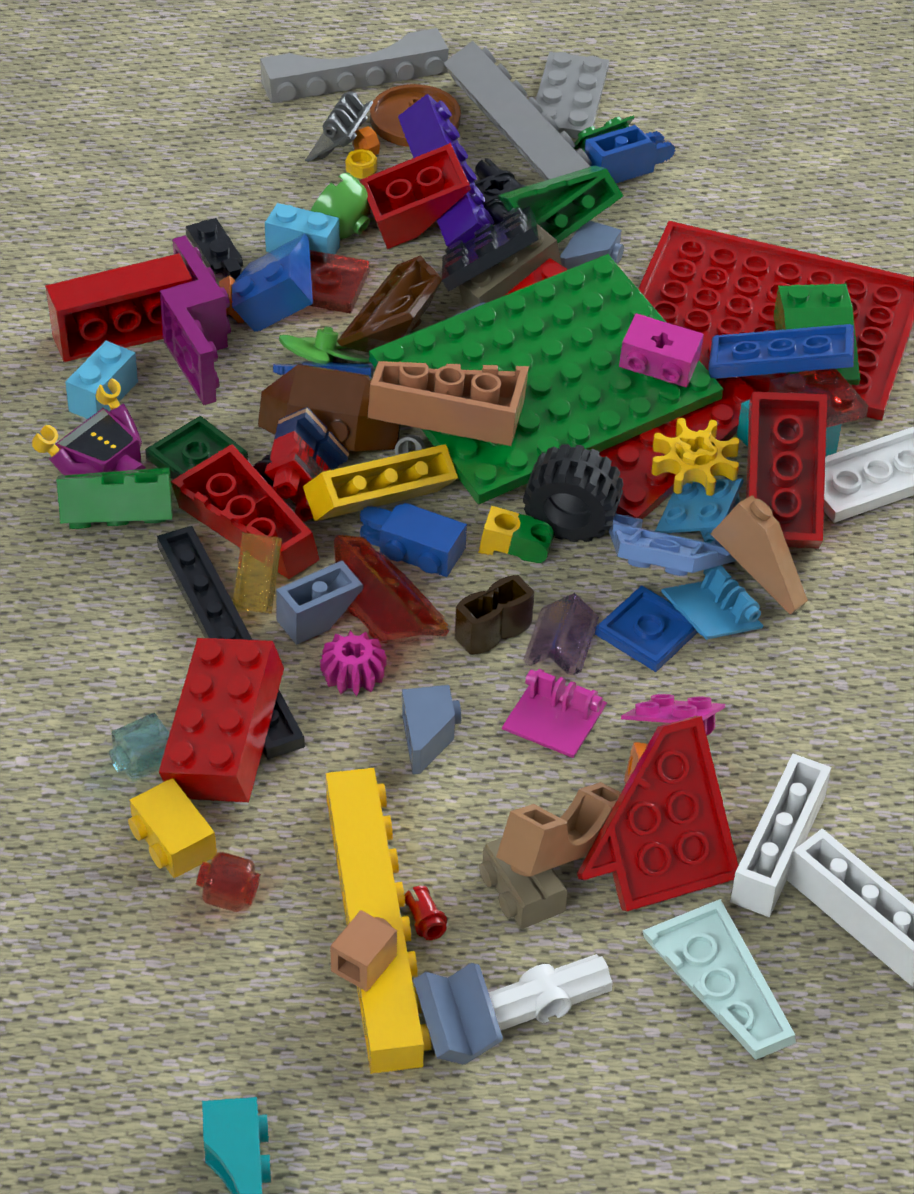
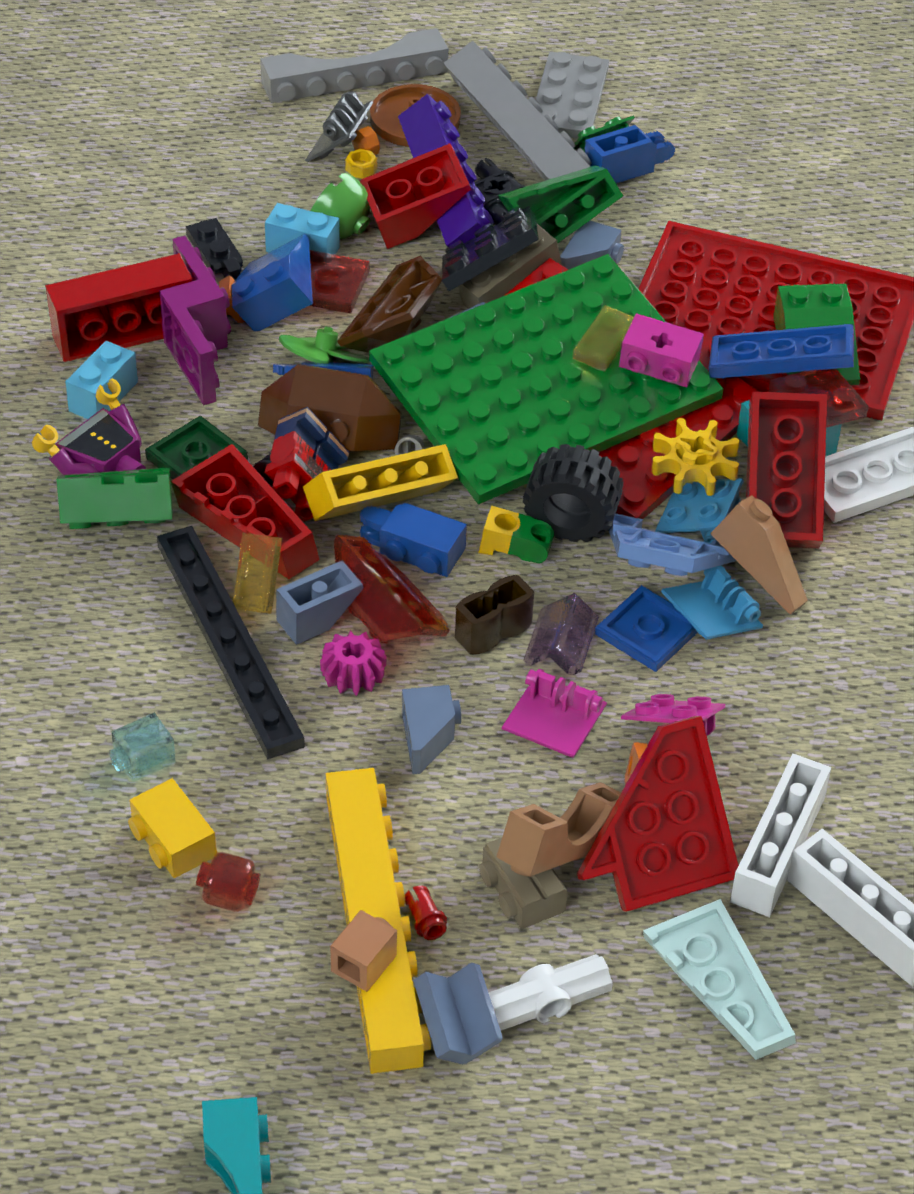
(223, 719): red brick -> none
(449, 399): nougat wedge -> none
(603, 338): none -> clear yellow tile

